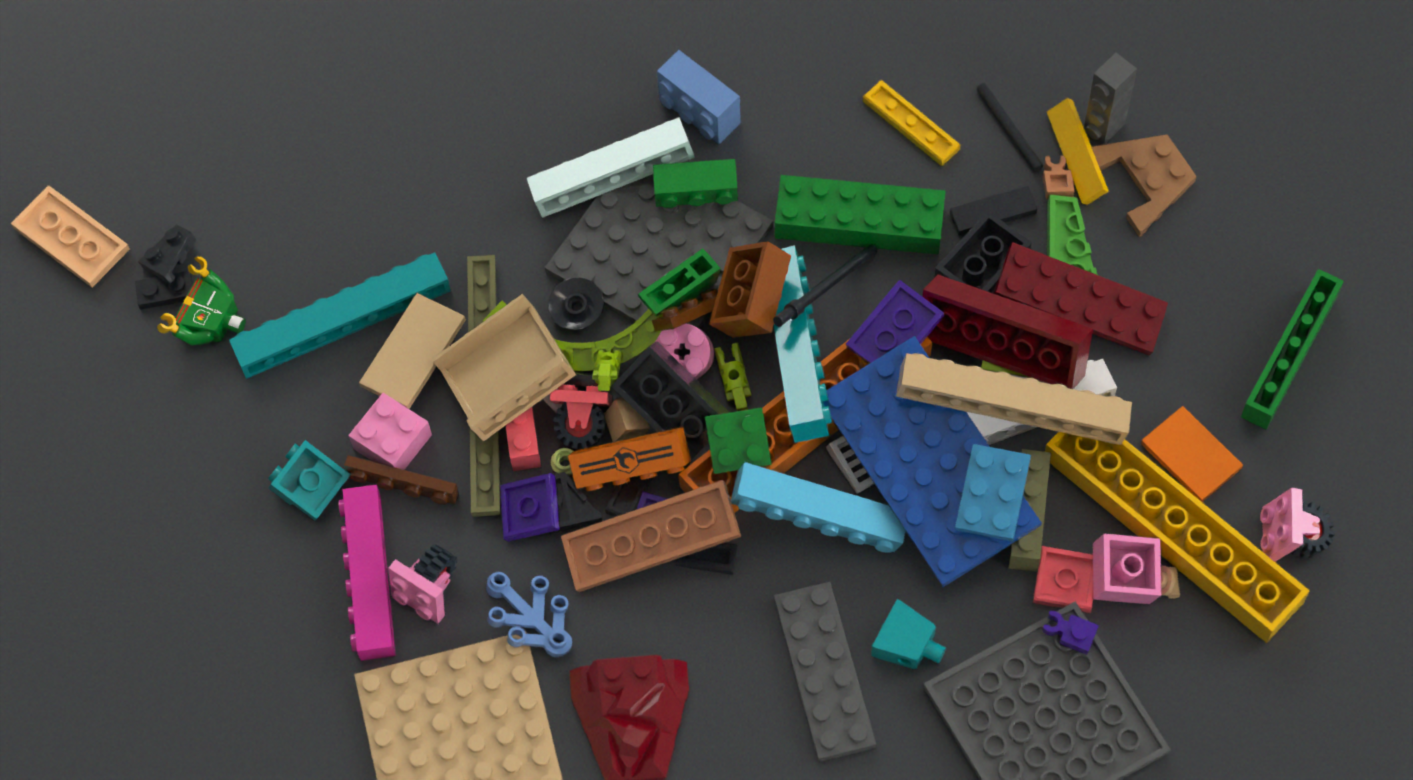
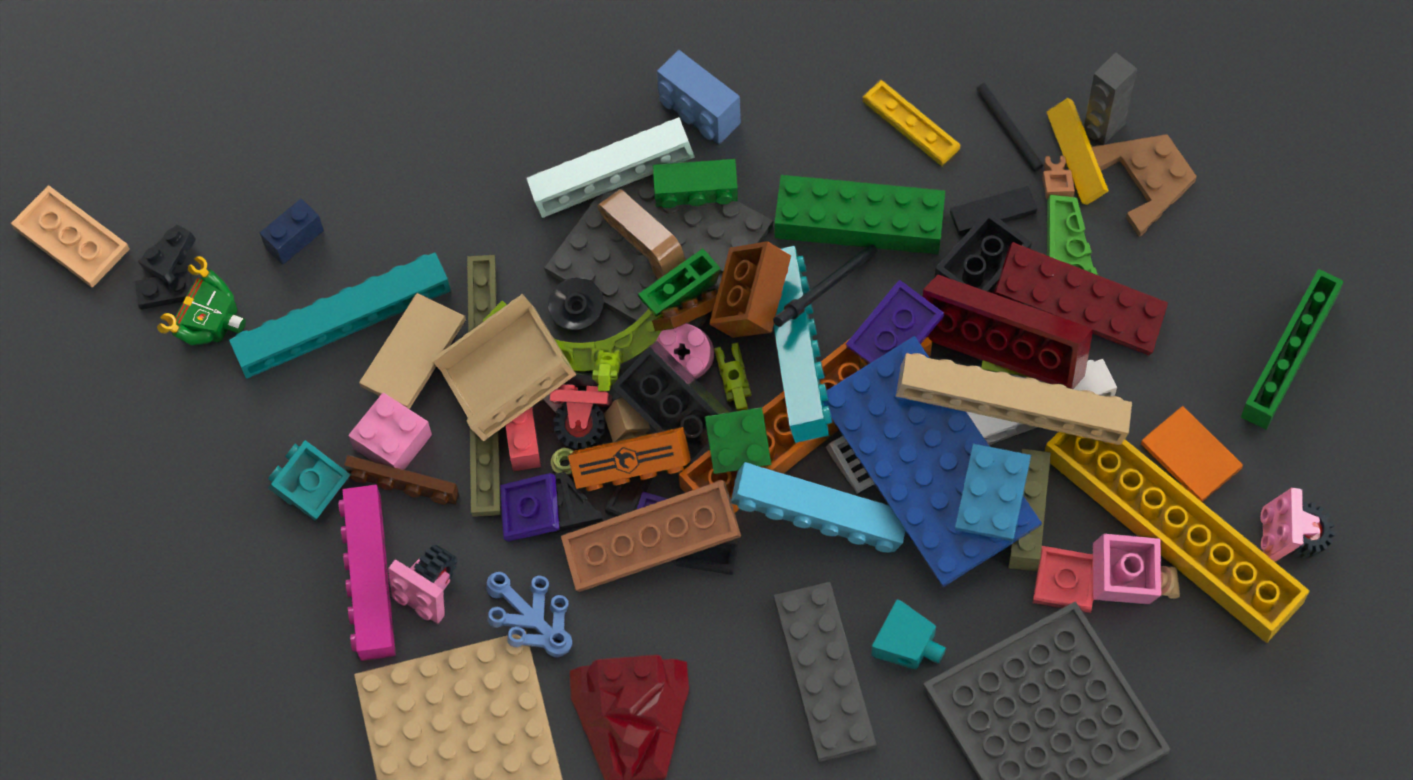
(291, 231): none -> dark blue brick
(643, 232): none -> medium nougat beam
(1075, 633): dark purple plate -> none

